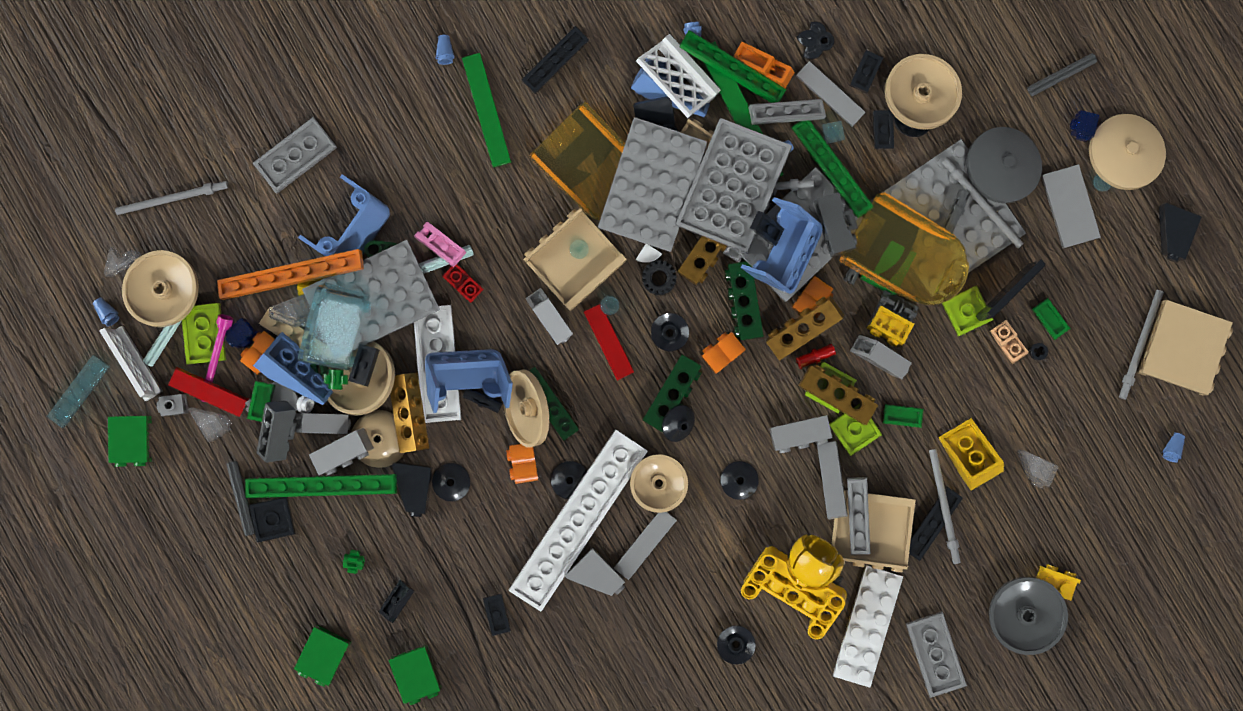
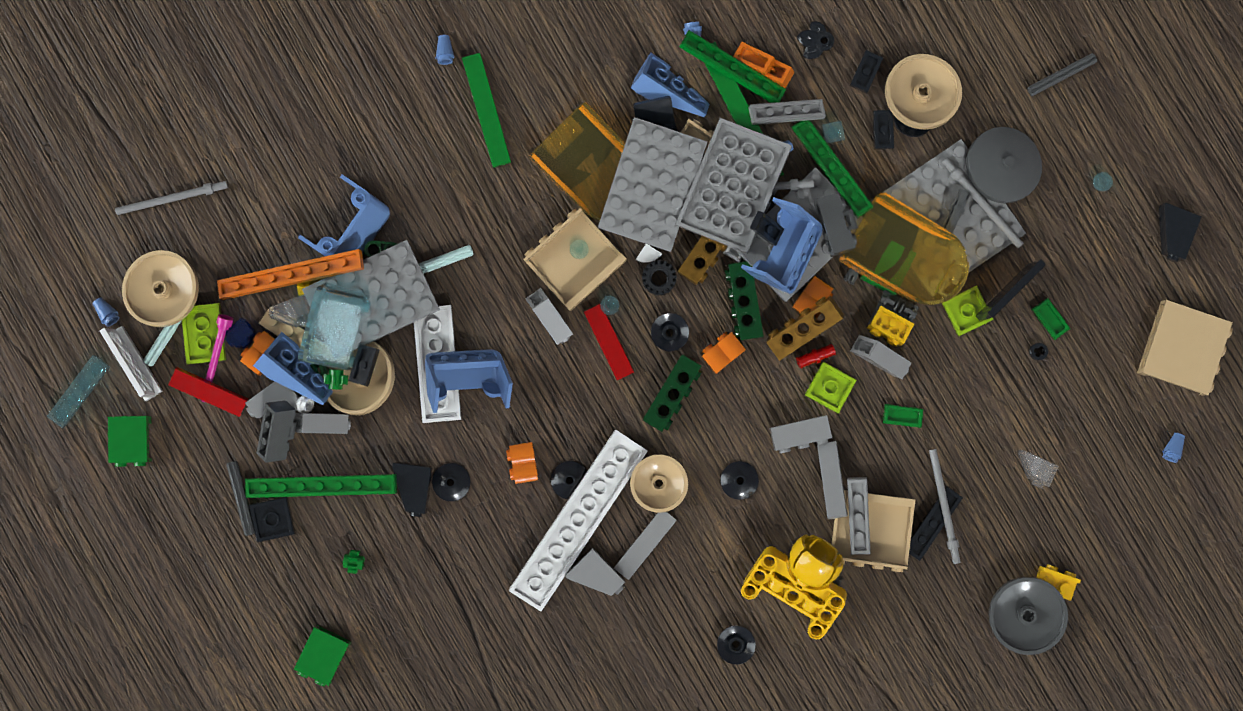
(116, 264): clear slope -> none
(172, 405): light grey brick -> none
(211, 423): clear slope -> none
(261, 394): green tile -> none
(295, 155): light grey tile -> none
(341, 452): light grey brick -> none
(383, 425): tan dish -> none
(396, 601): black plate -> none
(409, 413): pearl gold brick -> none
(415, 675): green panel -> none
(440, 244): bright pink plate -> none
(462, 283): red slope -> none
(482, 400): black pin -> none
(496, 614): black plate -> none
(528, 409): tan dish -> none
(555, 60): black plate -> none
(557, 413): dark green brick -> none
(678, 423): black dish -> none
(686, 68): white fence -> none
(830, 94): light grey tile -> none
(854, 434): lime tile -> none
(867, 405): pearl gold brick -> none
(867, 626): white plate -> none
(936, 654): light grey tile -> none
(972, 454): yellow slope -> none
(1009, 342): light nougat slope -> none
(1070, 206): light grey tile -> none
(1084, 125): clear blue brick -> none
(1127, 152): tan dish -> none
(1128, 380): light grey bar -> none

